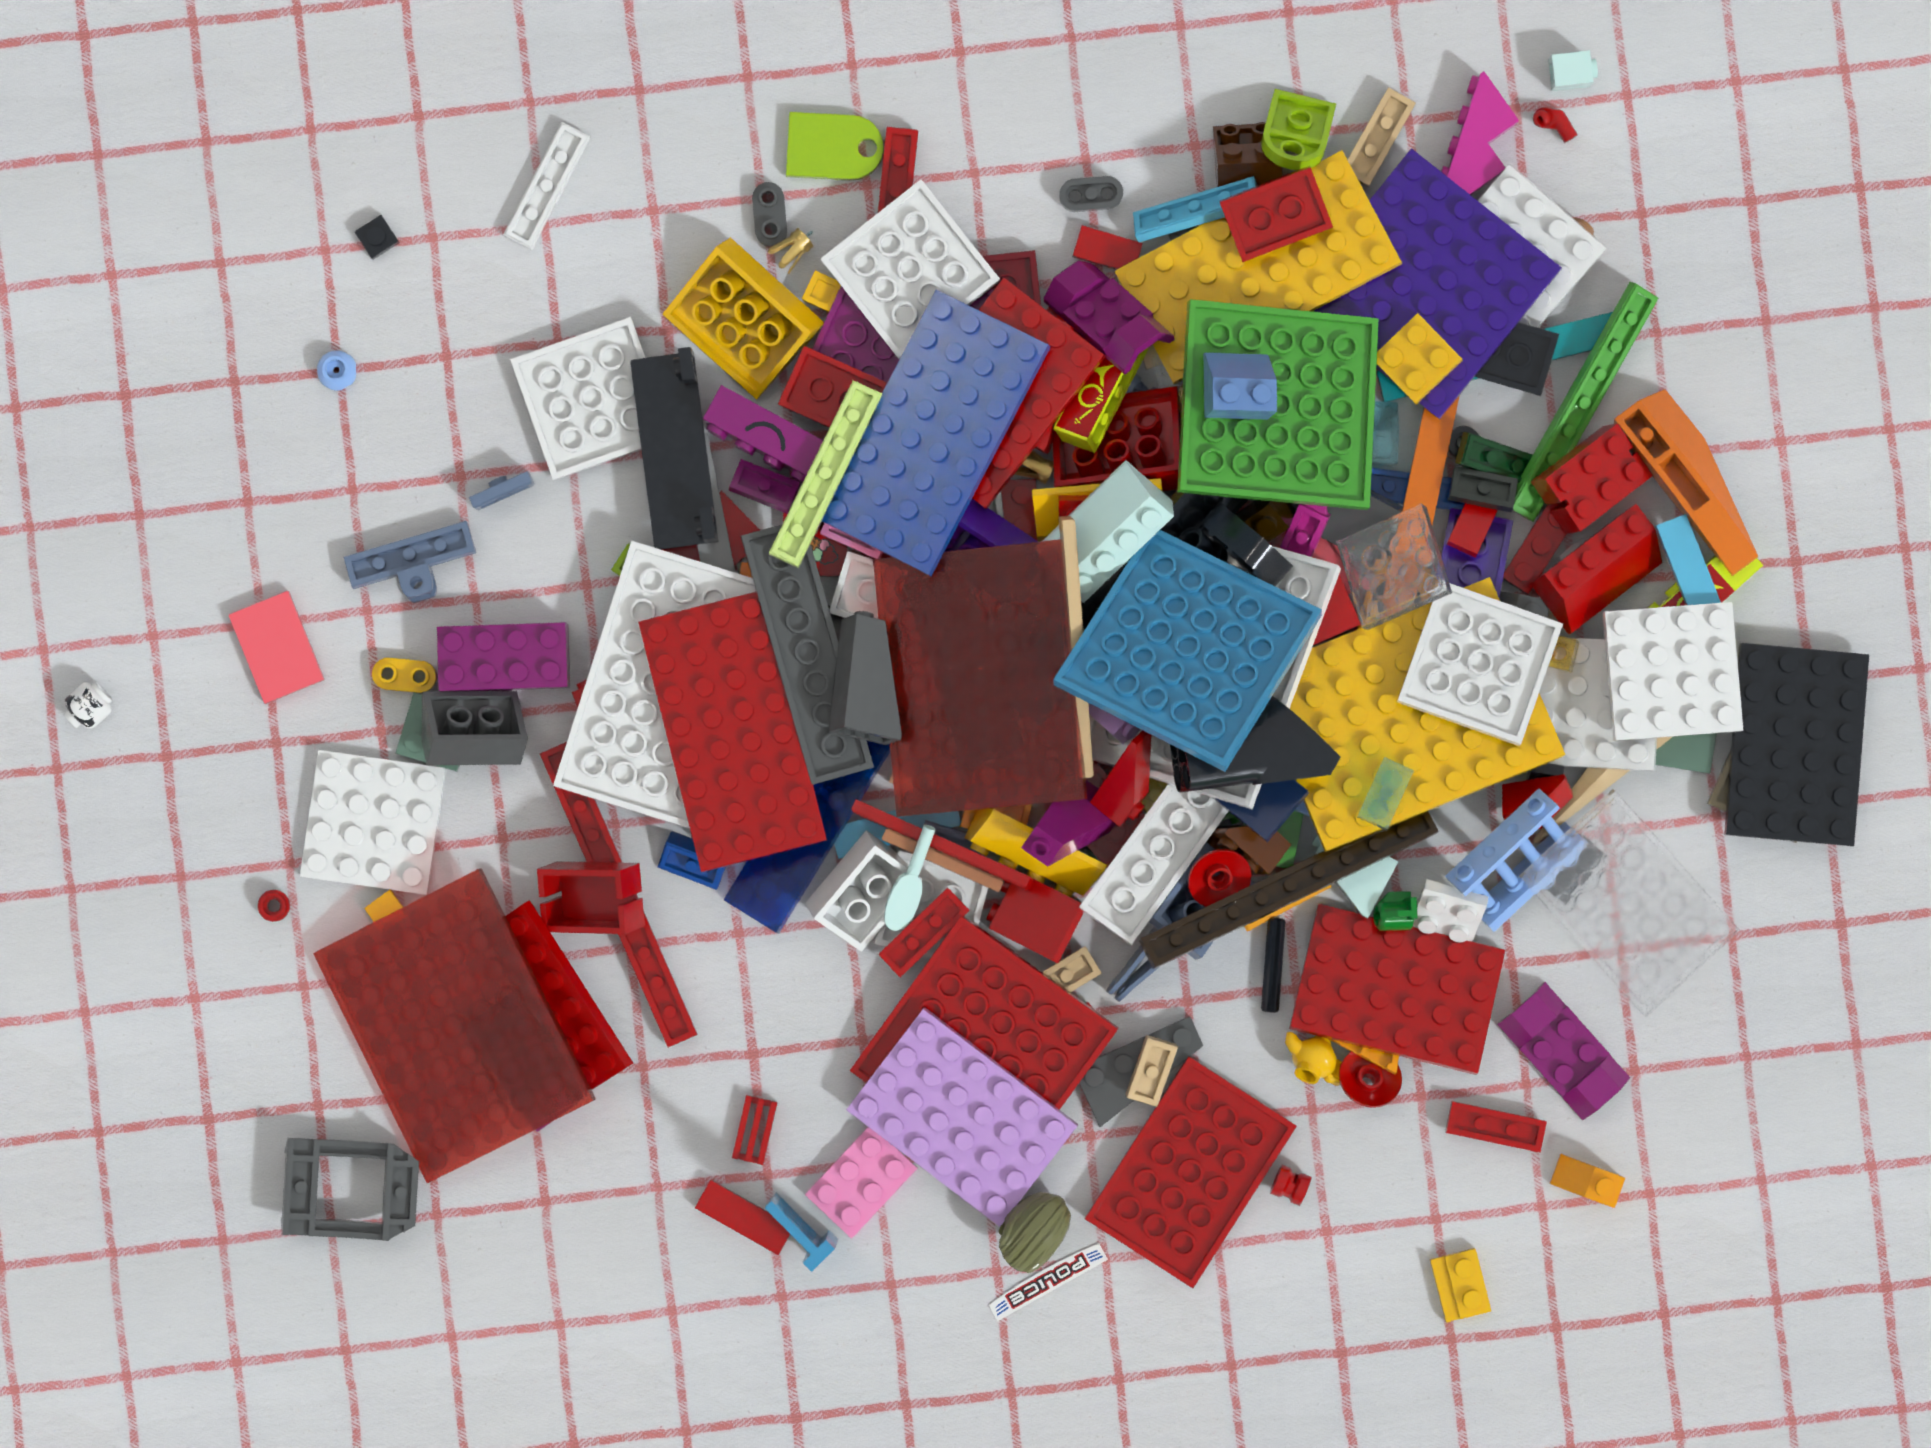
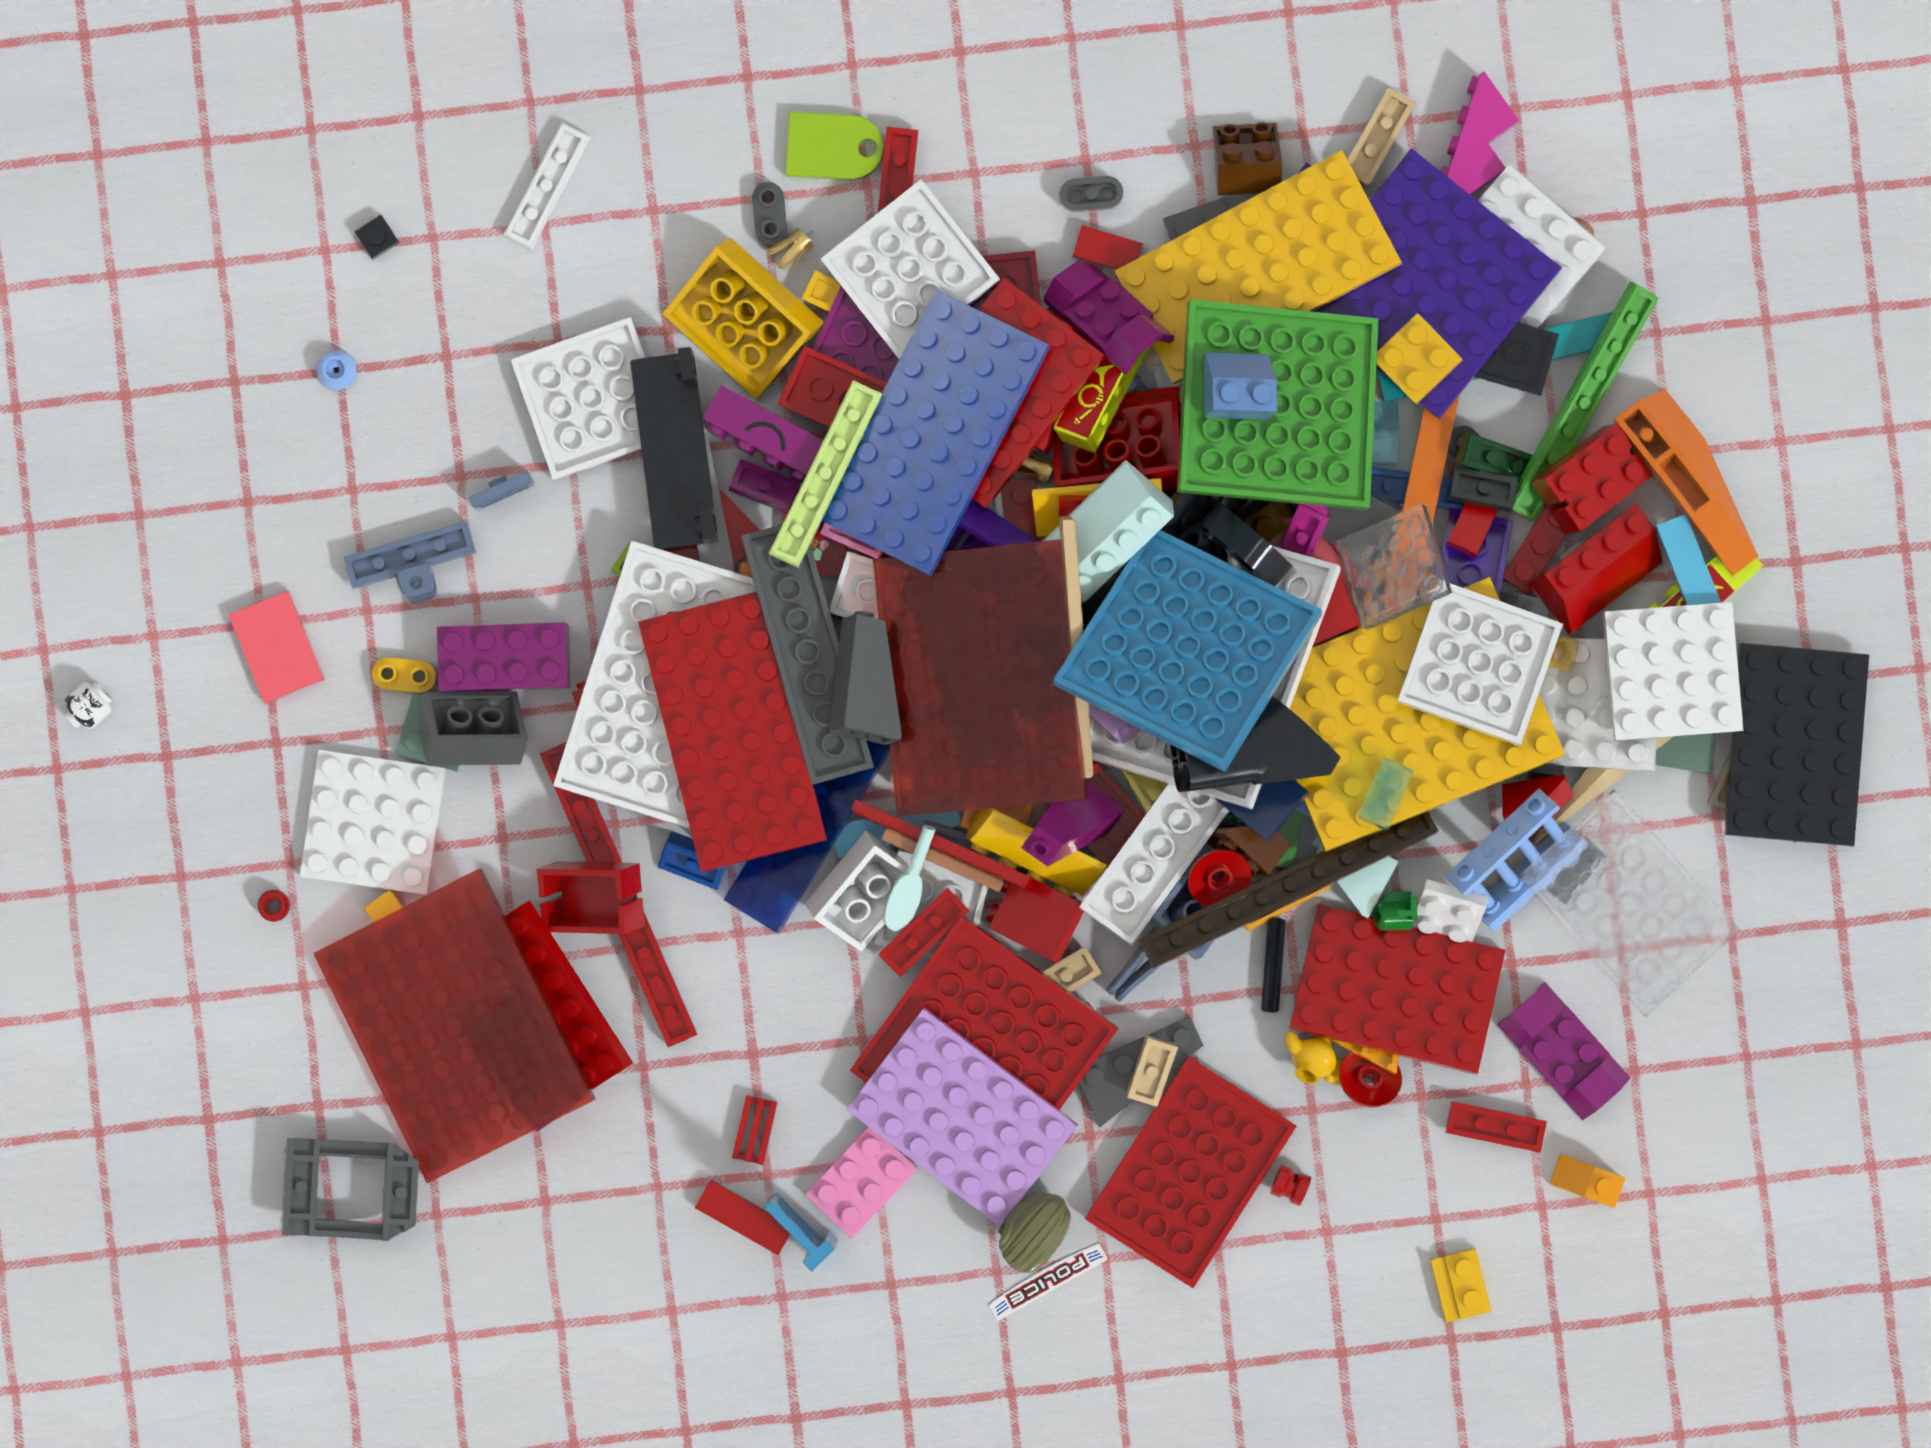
(1127, 782): red slope -> none
(1186, 211): medium azure tile -> none
(1276, 214): red plate -> none
(1297, 126): lime tile -> none
(1557, 120): red arm -> none
(1572, 70): light aqua brick -> none

